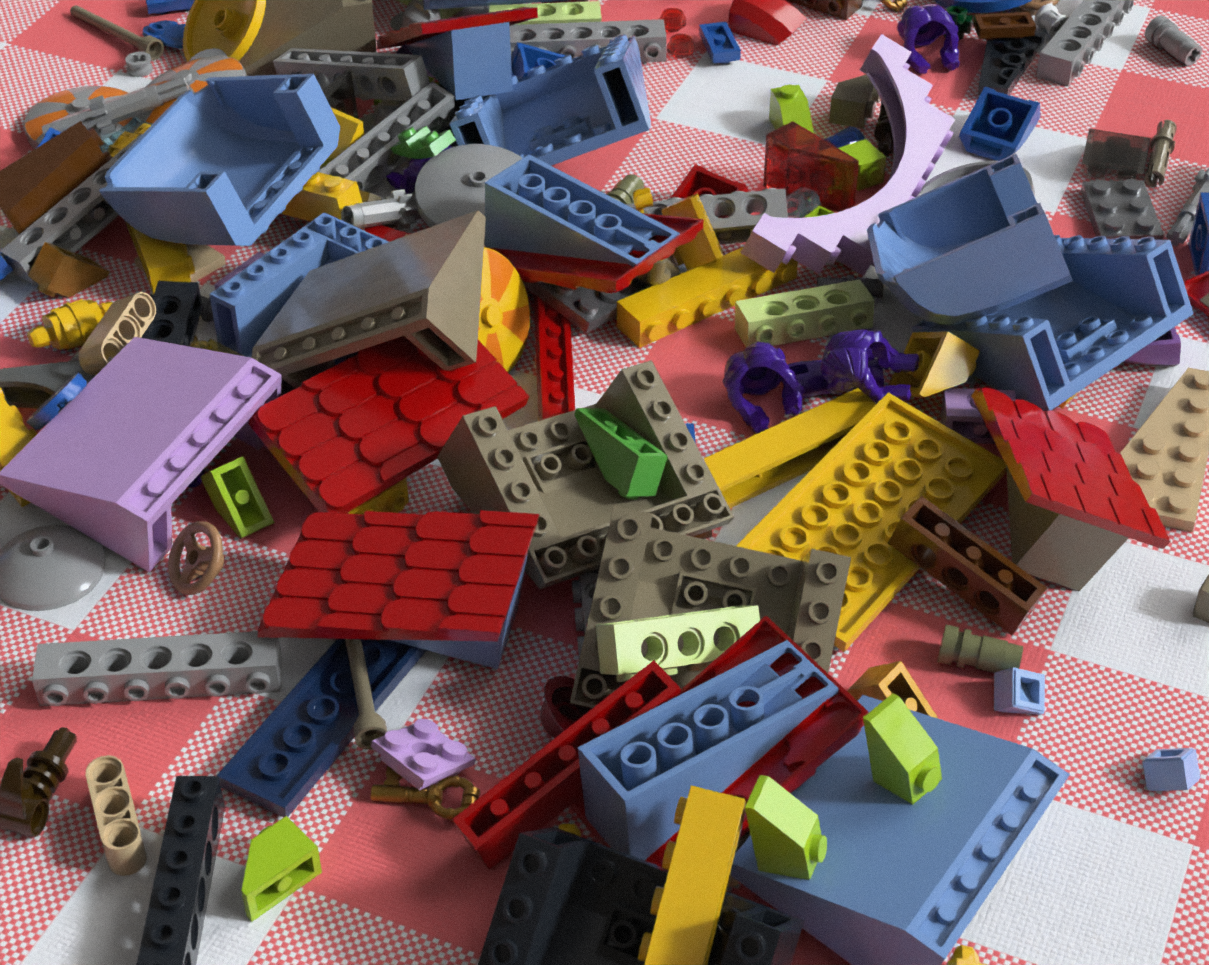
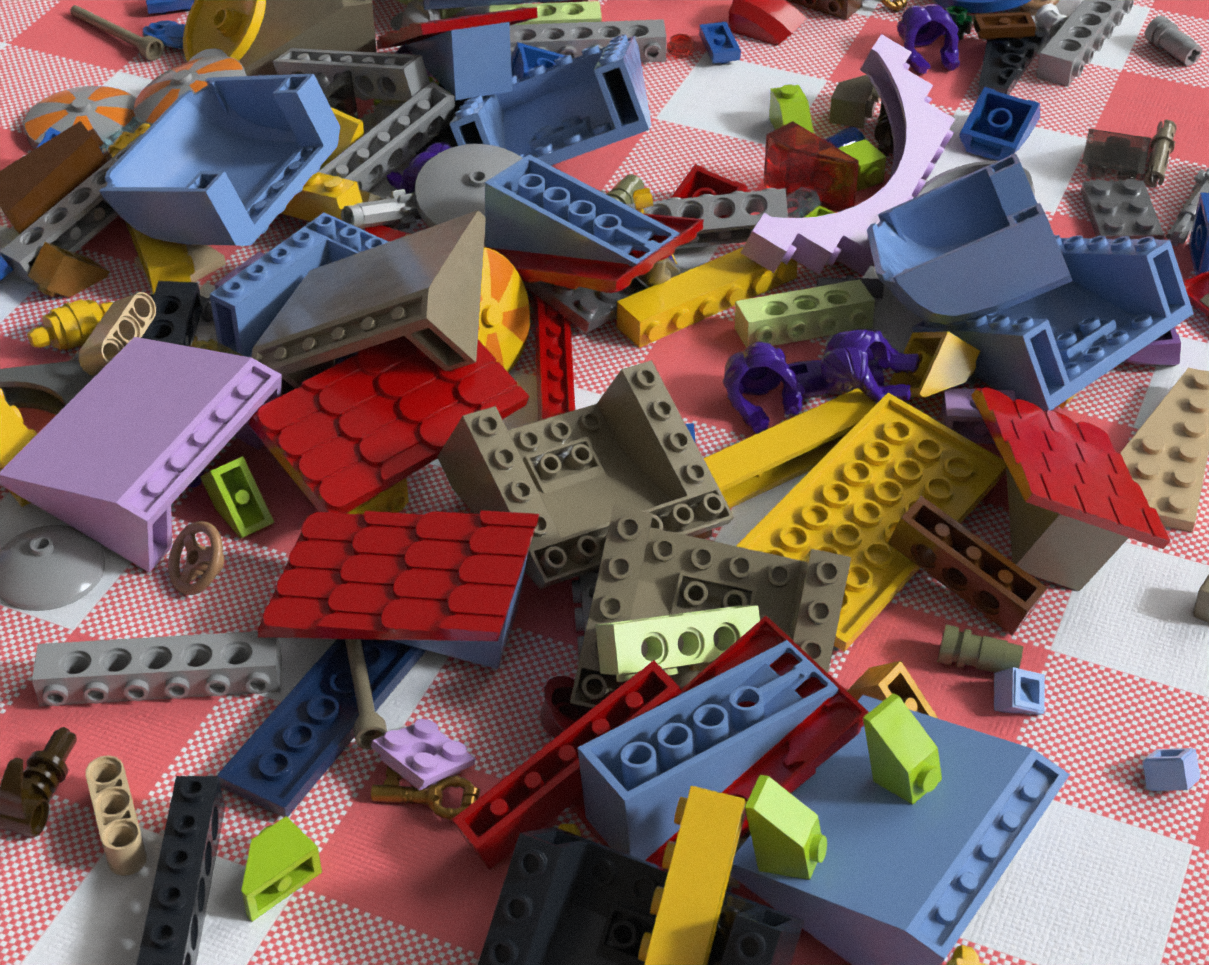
(57, 401): blue tile -> none
(105, 114): light grey piece -> none
(139, 64): light grey bush -> none
(422, 143): bright green slope -> none
(622, 454): bright green slope -> none
(673, 19): clear red plate -> none
(705, 245): yellow slope -> none

